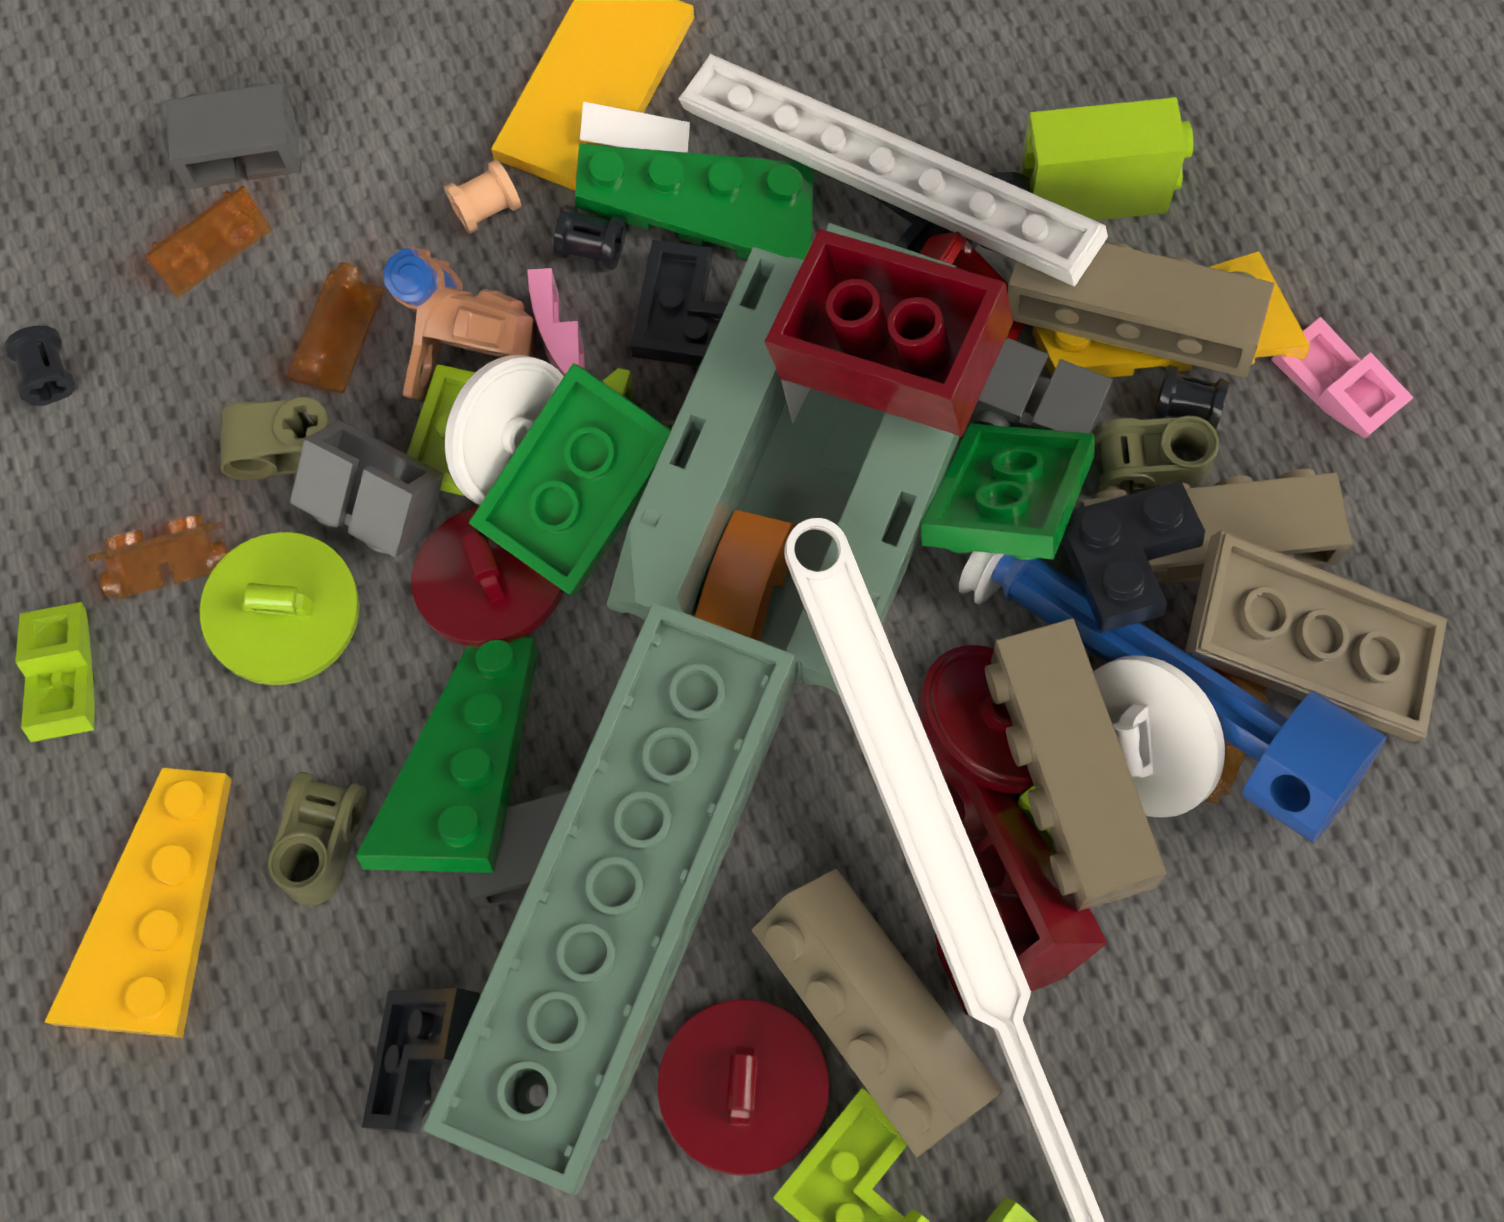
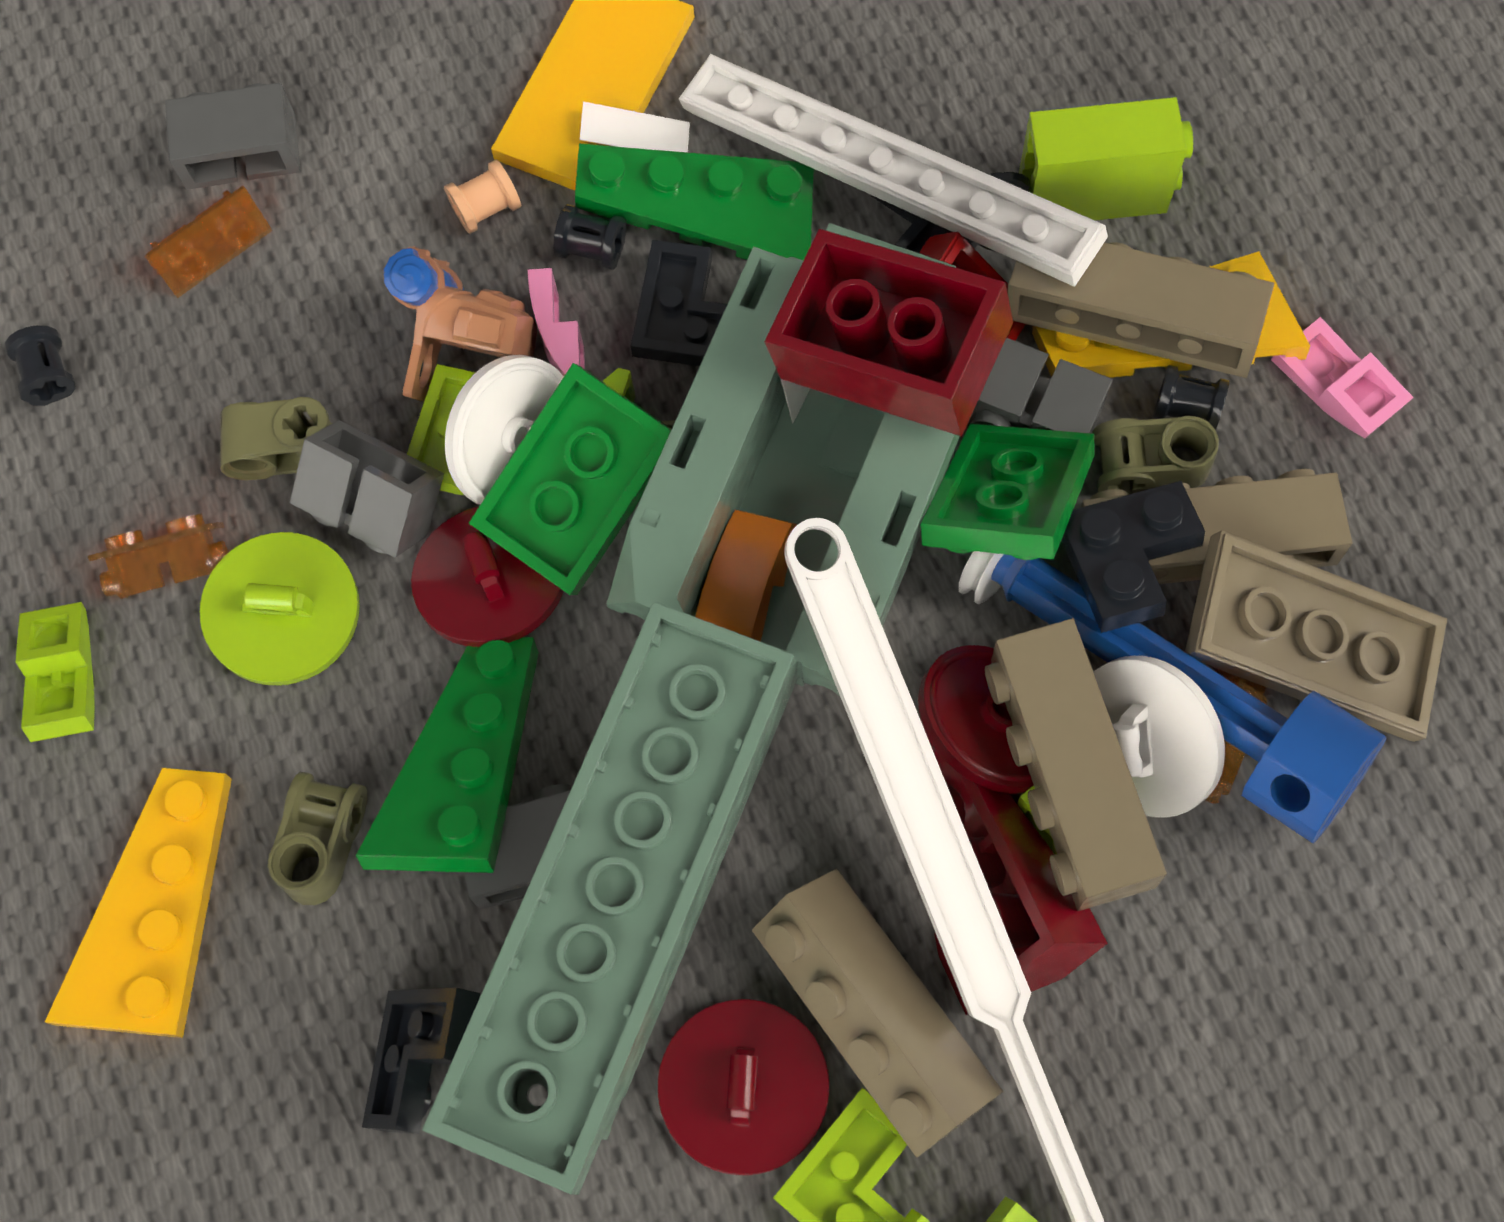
(336, 330): clear orange hinge -> none

